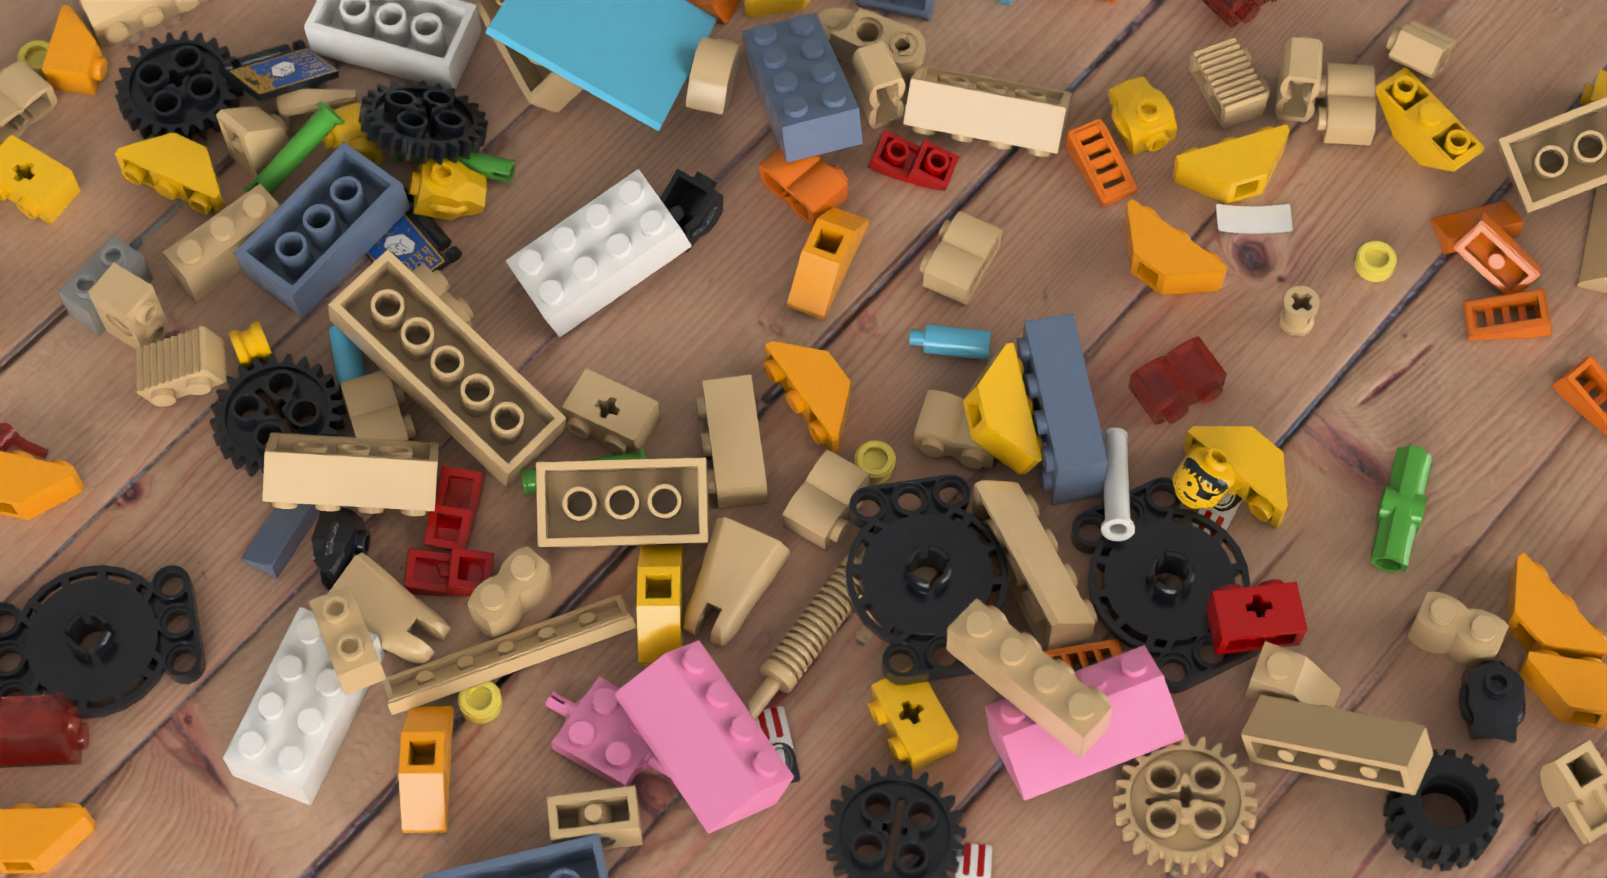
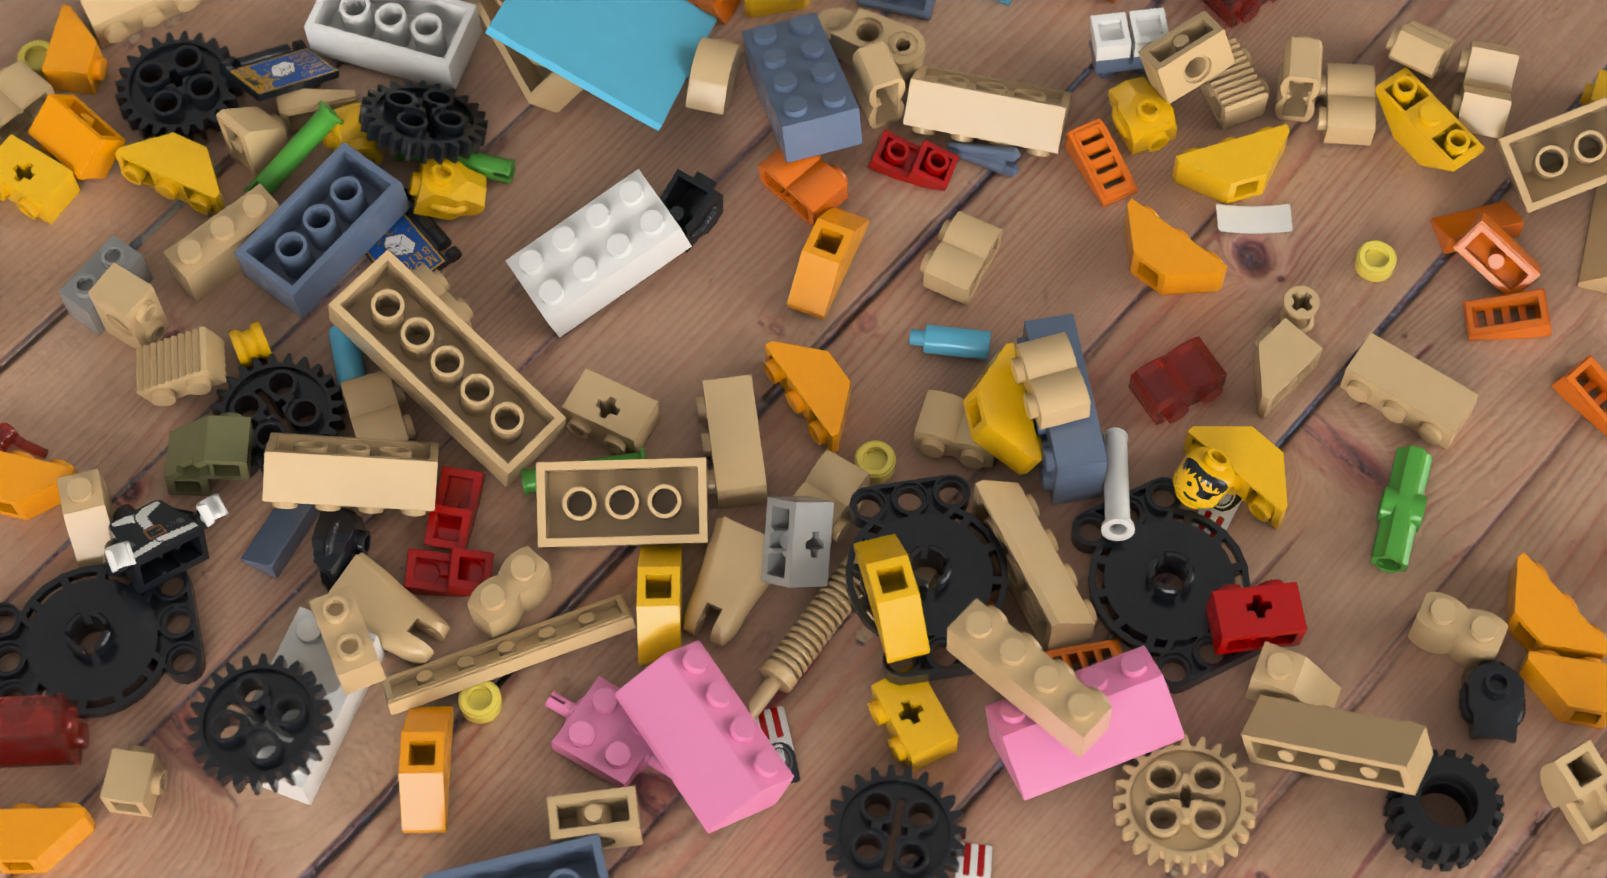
(76, 136): none -> light orange brick
(87, 514): none -> tan slope
(133, 781): none -> tan brick
(159, 540): none -> black torso
(207, 451): none -> olive brick
(237, 756): none -> black gear
(797, 541): none -> light grey brick
(893, 597): none -> yellow slope
(994, 157): none -> sand blue piece
(1051, 380): none -> tan brick
(1116, 46): none -> white hips
(1187, 57): none -> tan brick
(1281, 363): none -> tan slope
(1408, 391): none -> tan brick
(1485, 88): none -> tan brick

